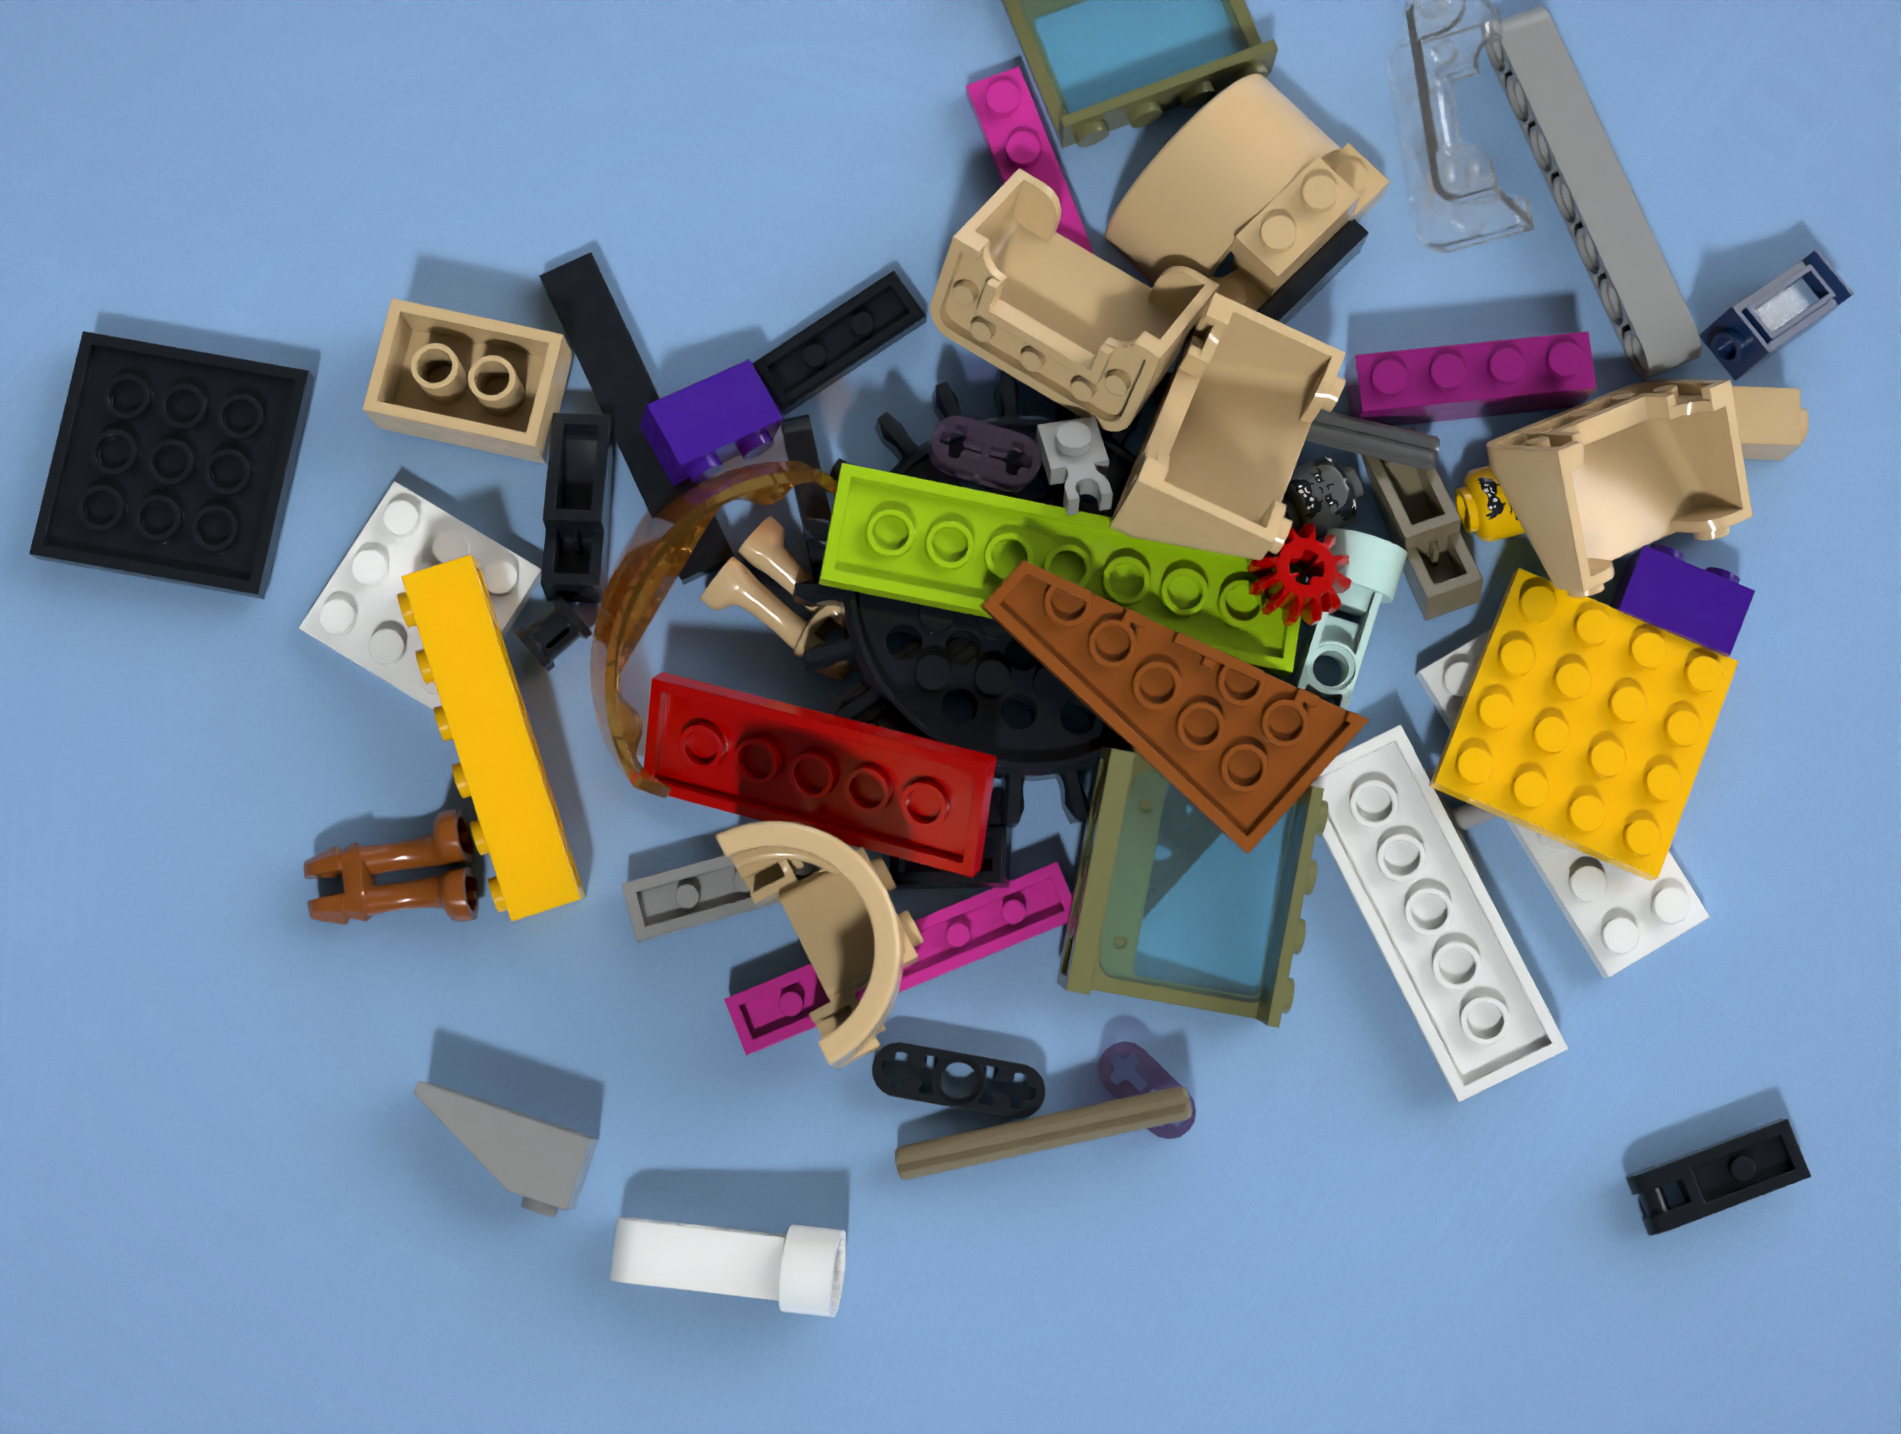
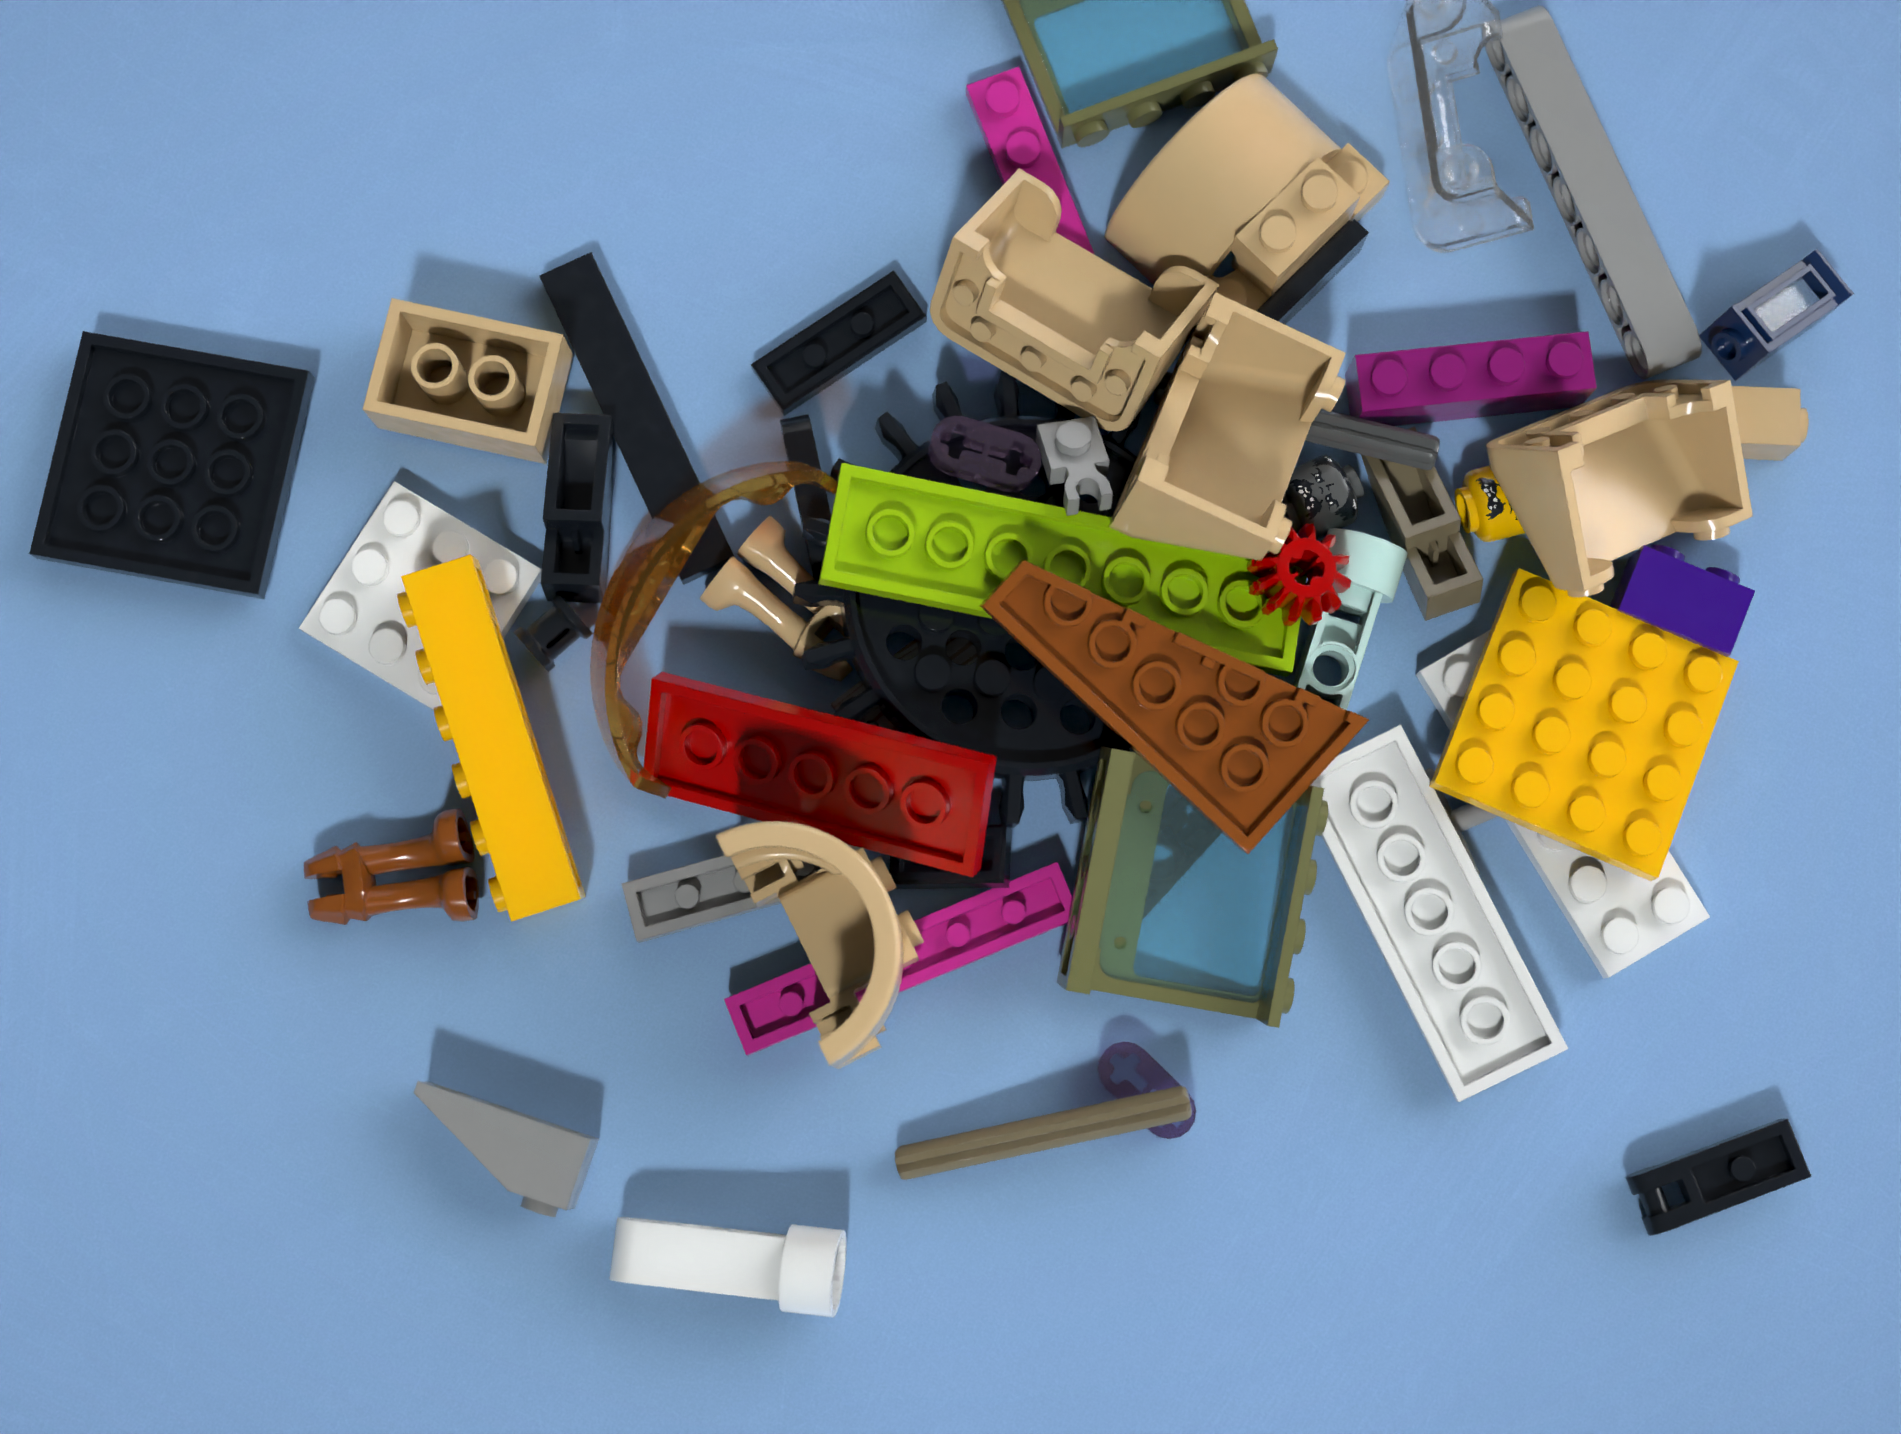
(711, 424): dark purple brick -> none
(916, 1058): black beam -> none

